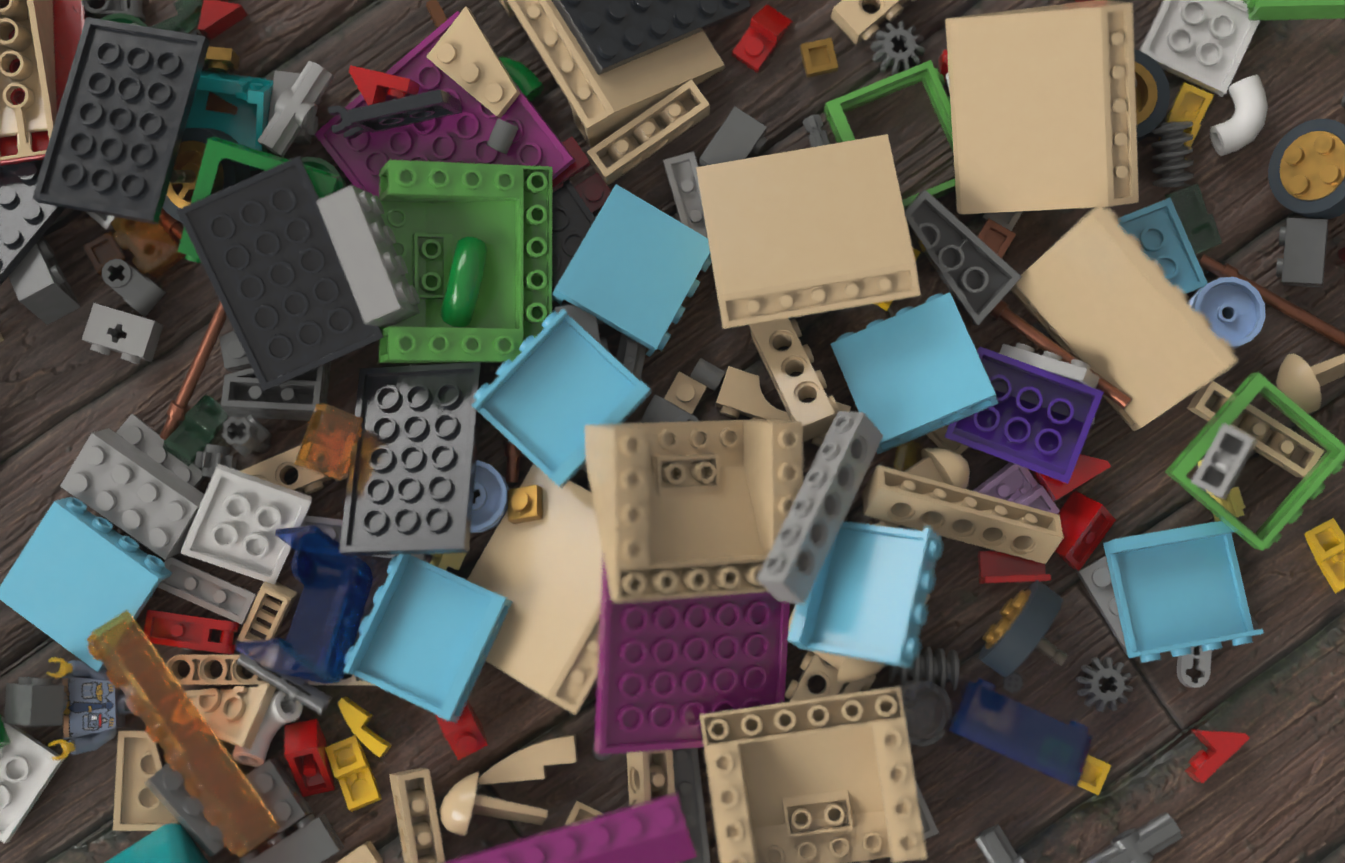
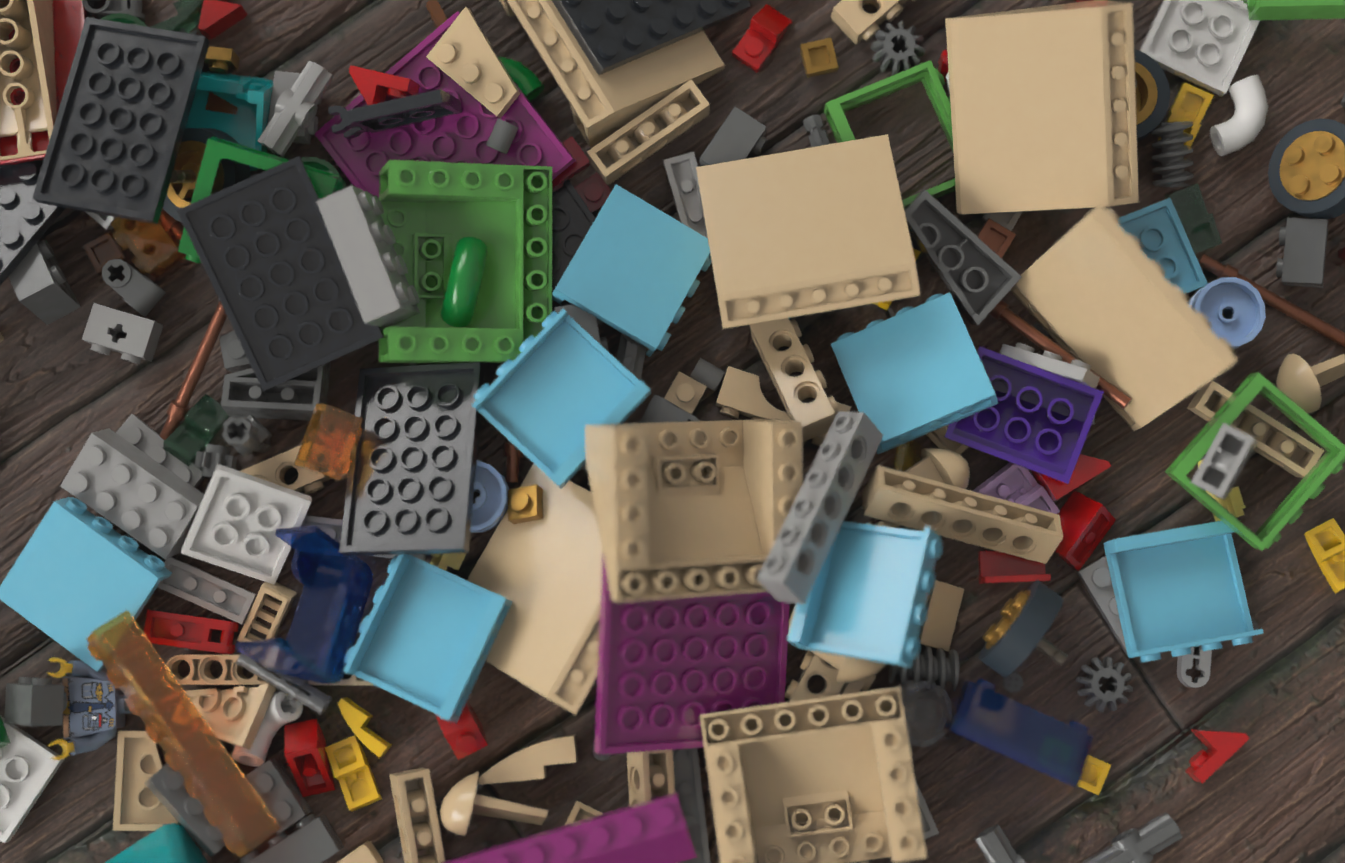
(941, 615): none -> tan slope

